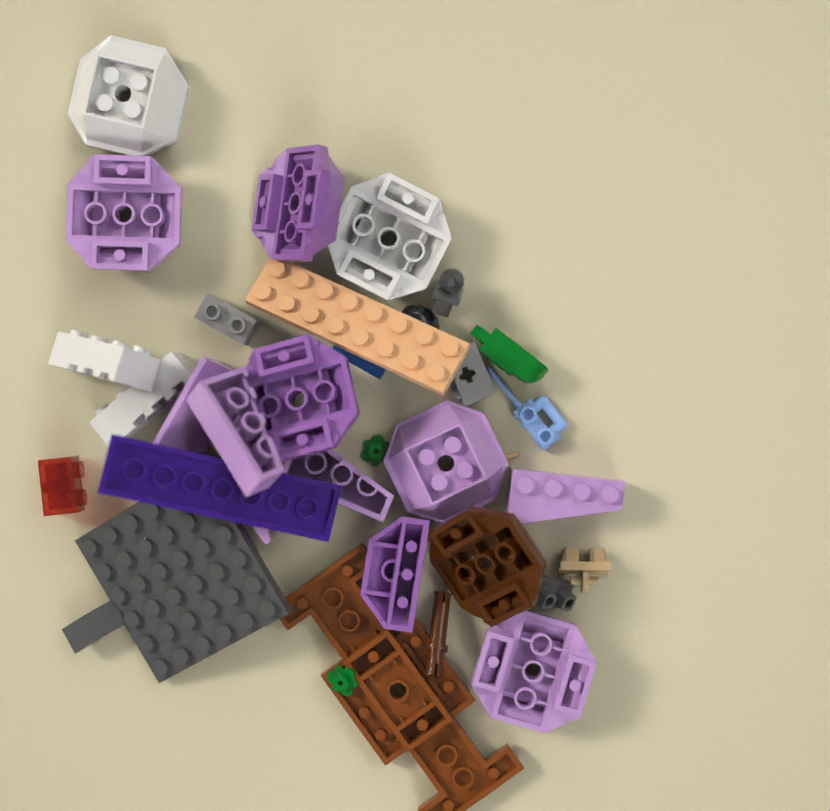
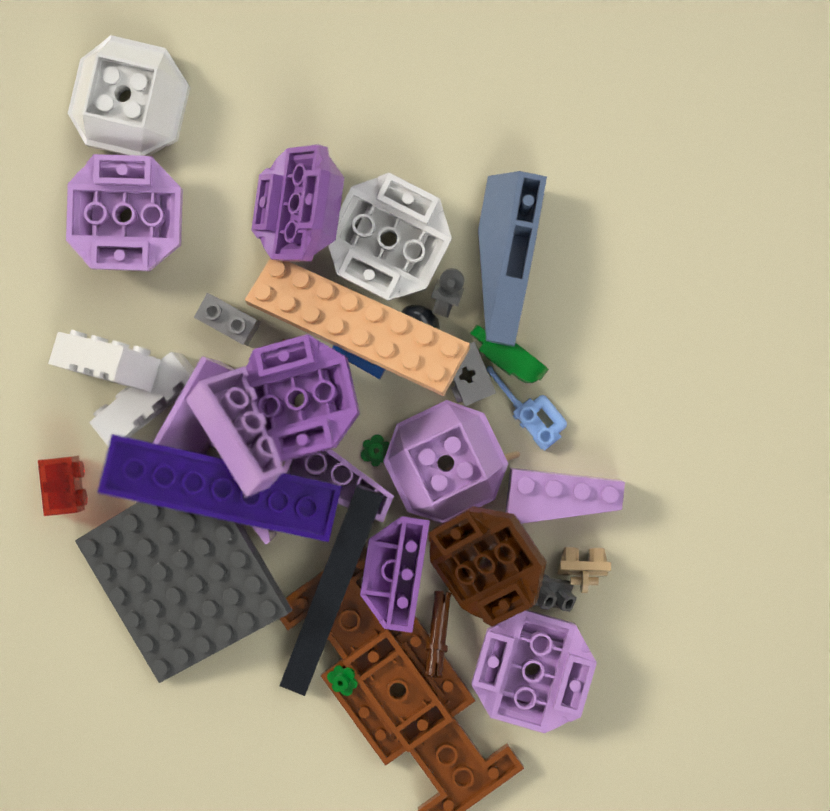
(93, 626): dark grey slope -> none
(331, 589): none -> black tile
(506, 249): none -> sand blue wedge

